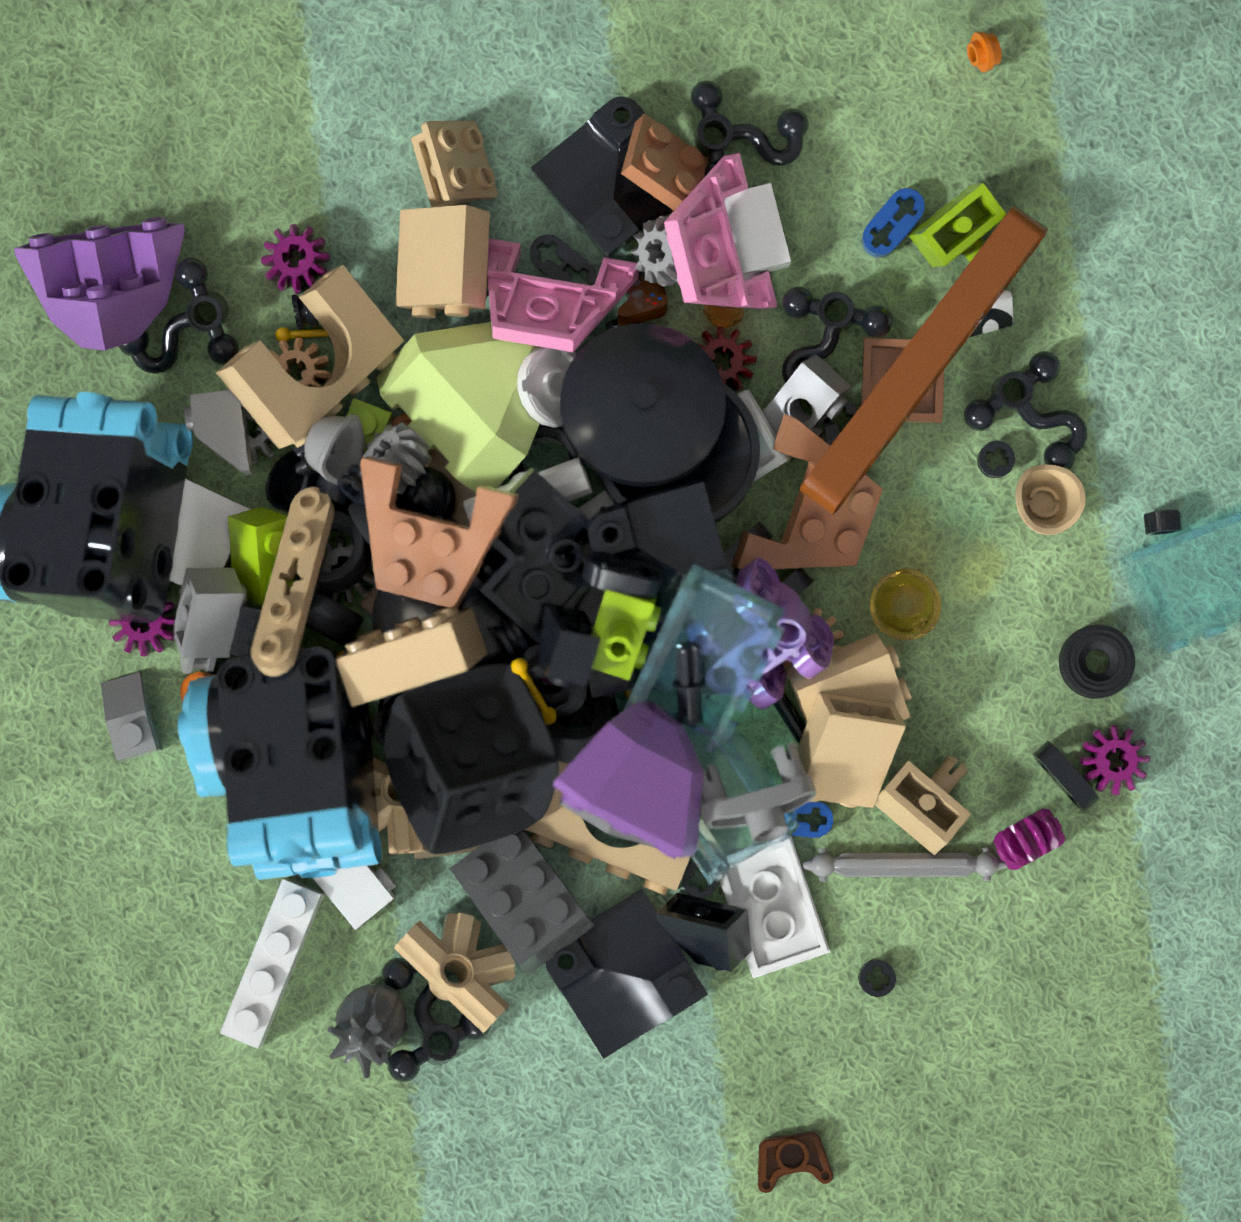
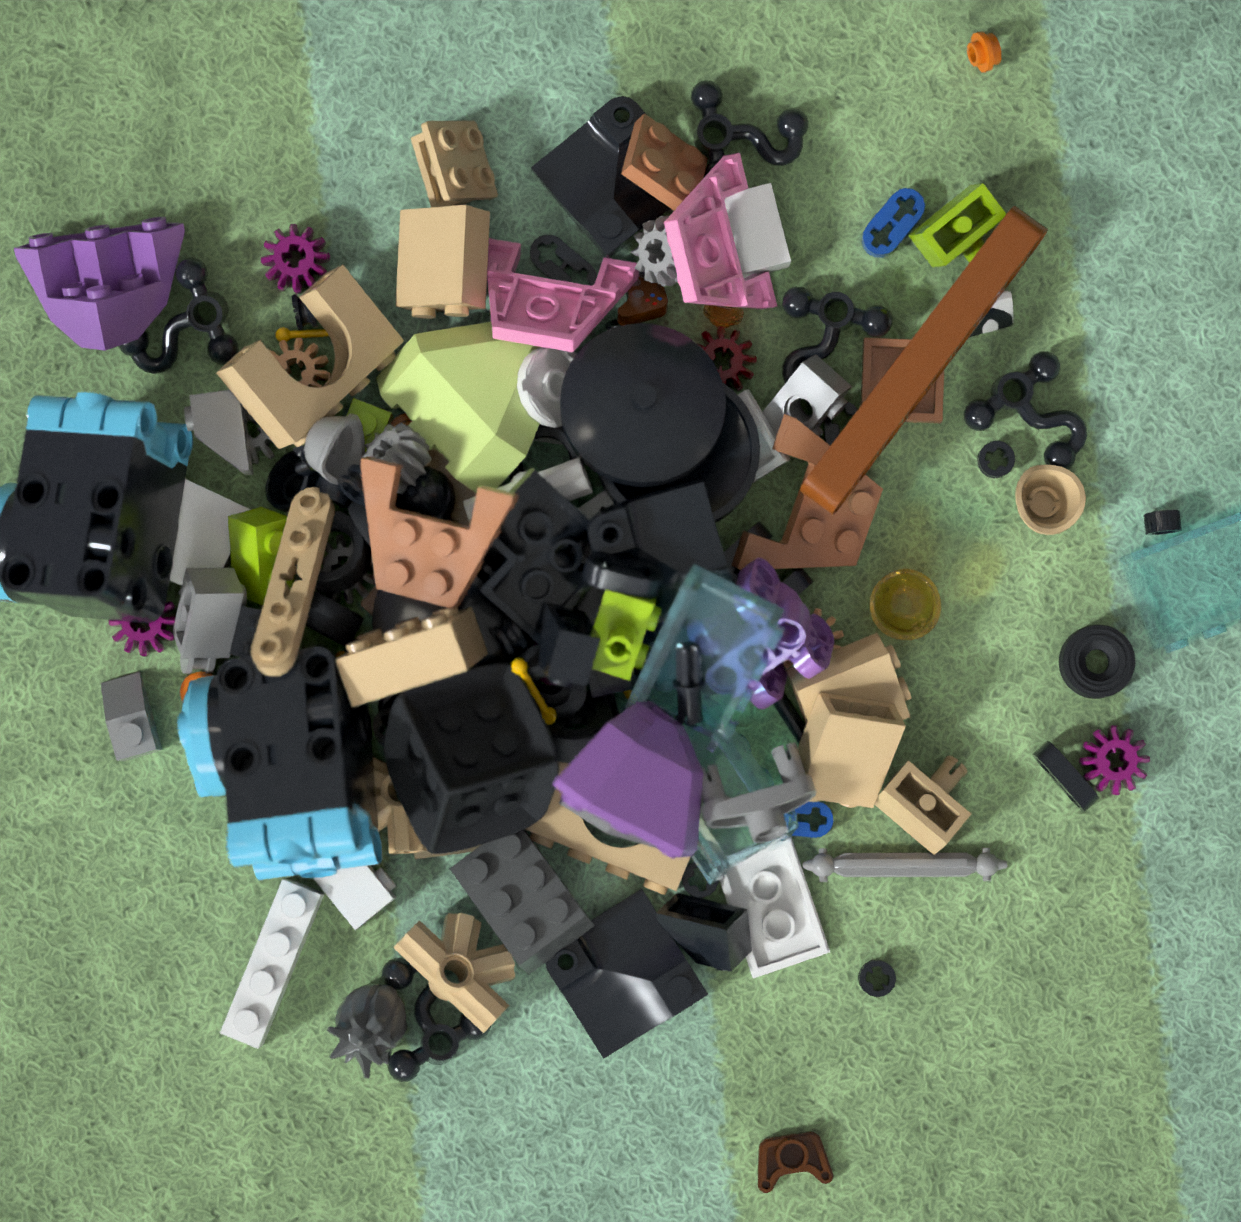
(1029, 839): magenta gear -> none

